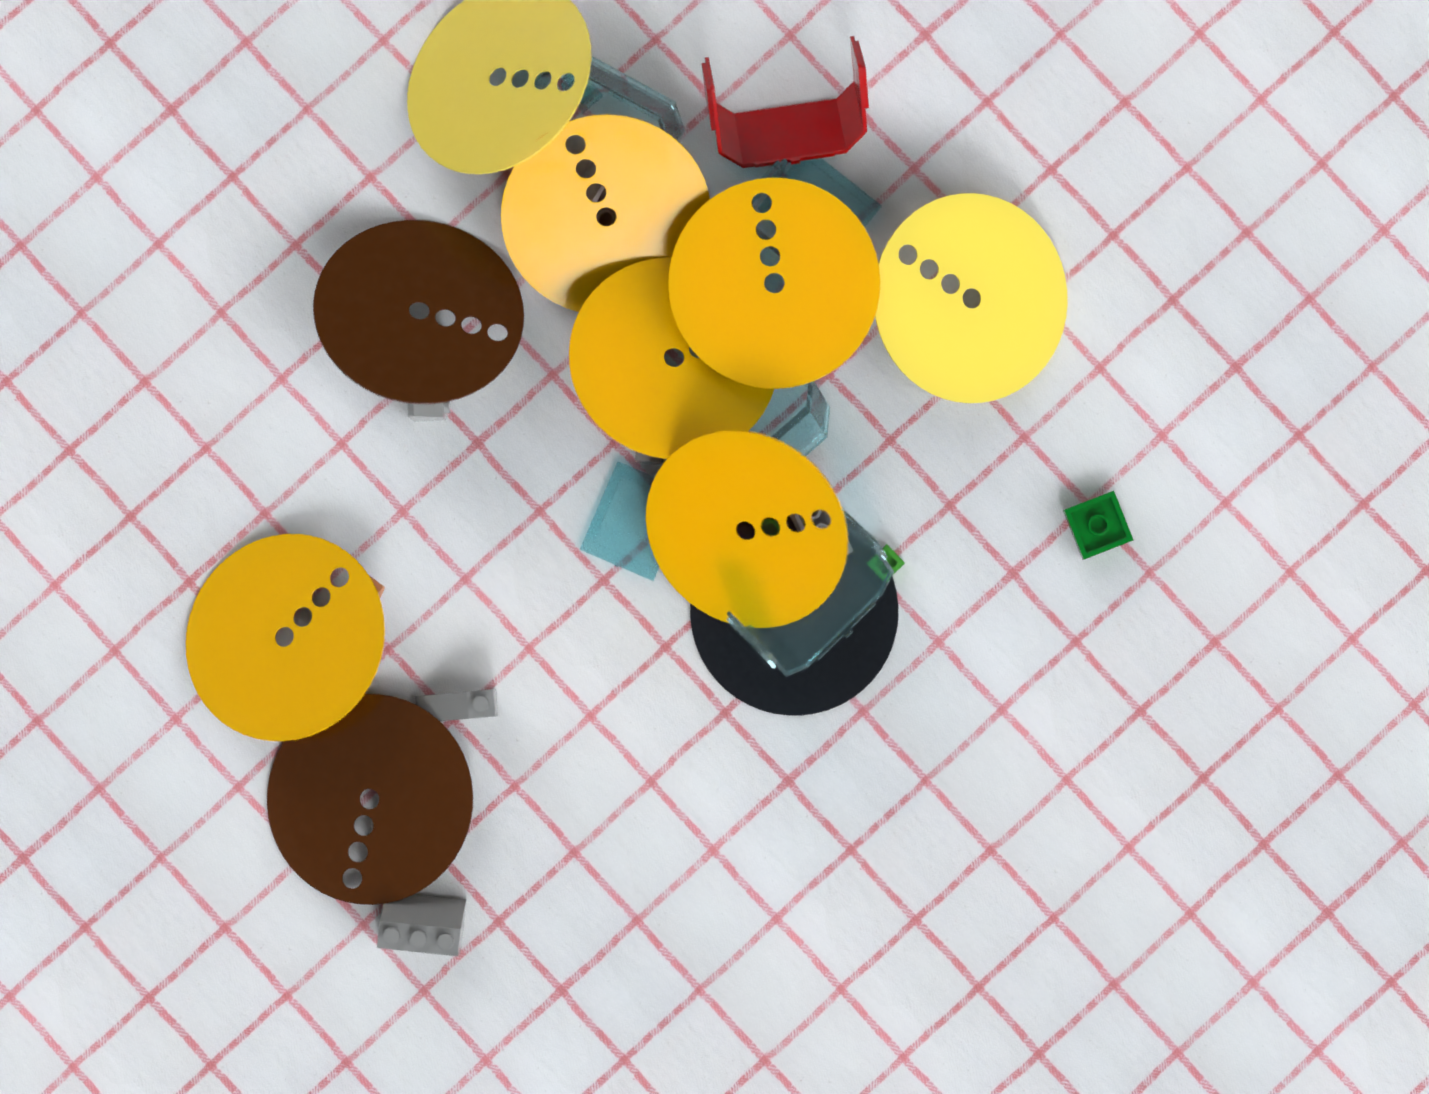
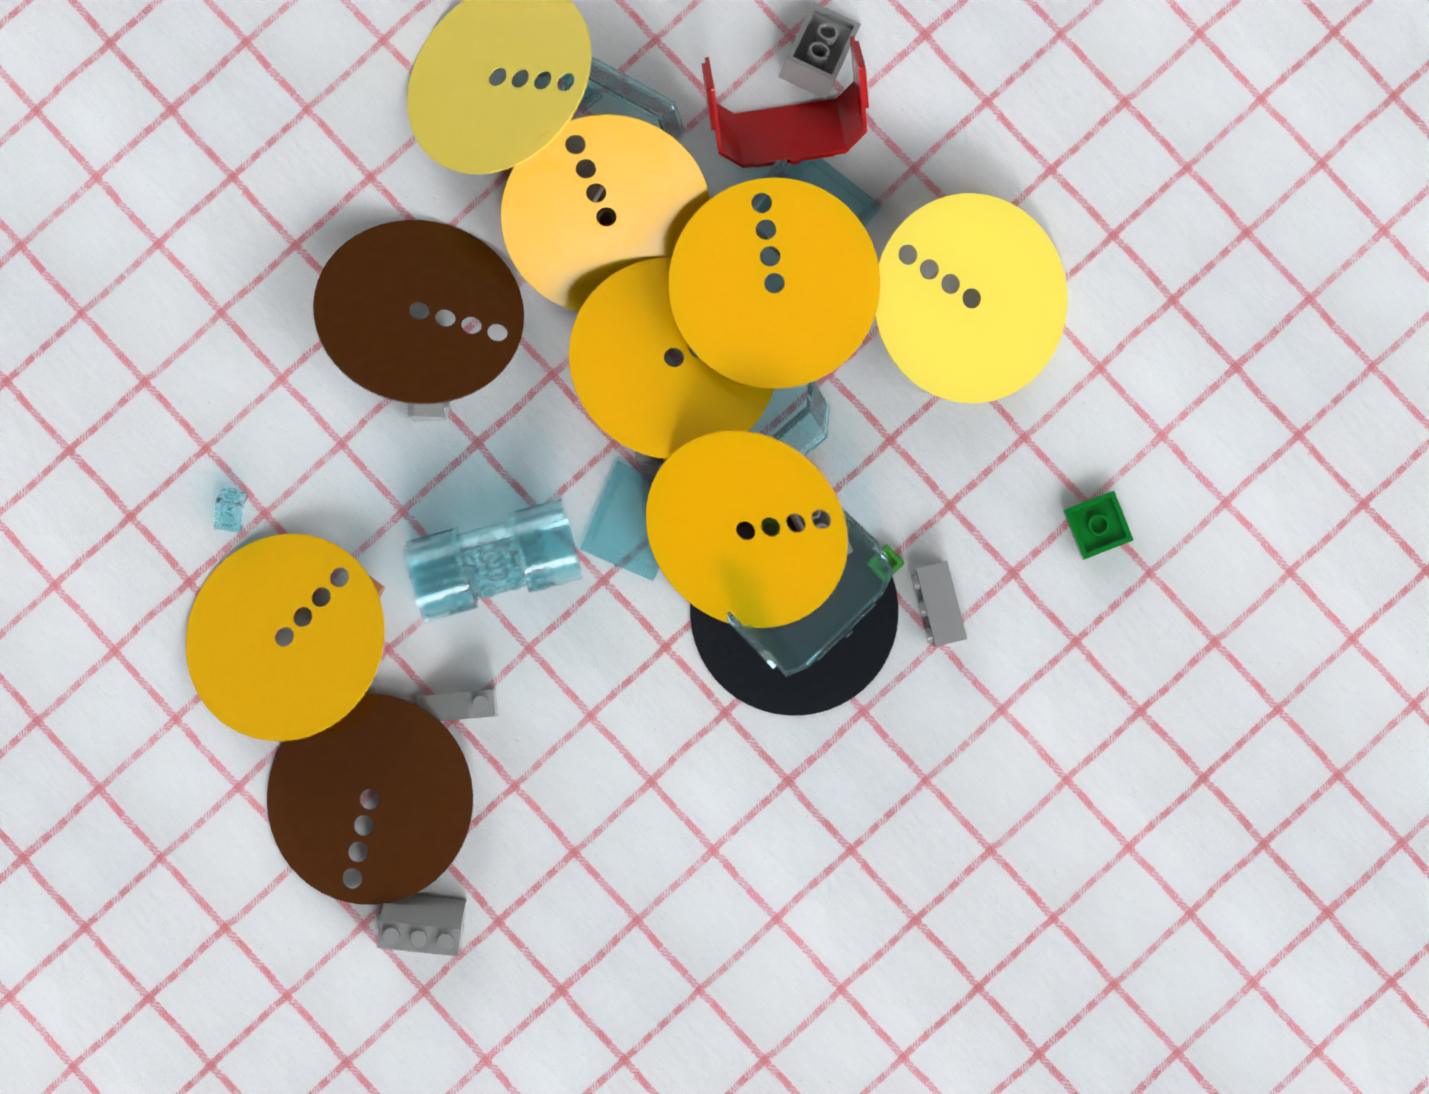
(230, 510): none -> clear light blue bracket
(458, 569): none -> clear light blue cylinder
(819, 50): none -> light grey slope
(939, 604): none -> light grey brick

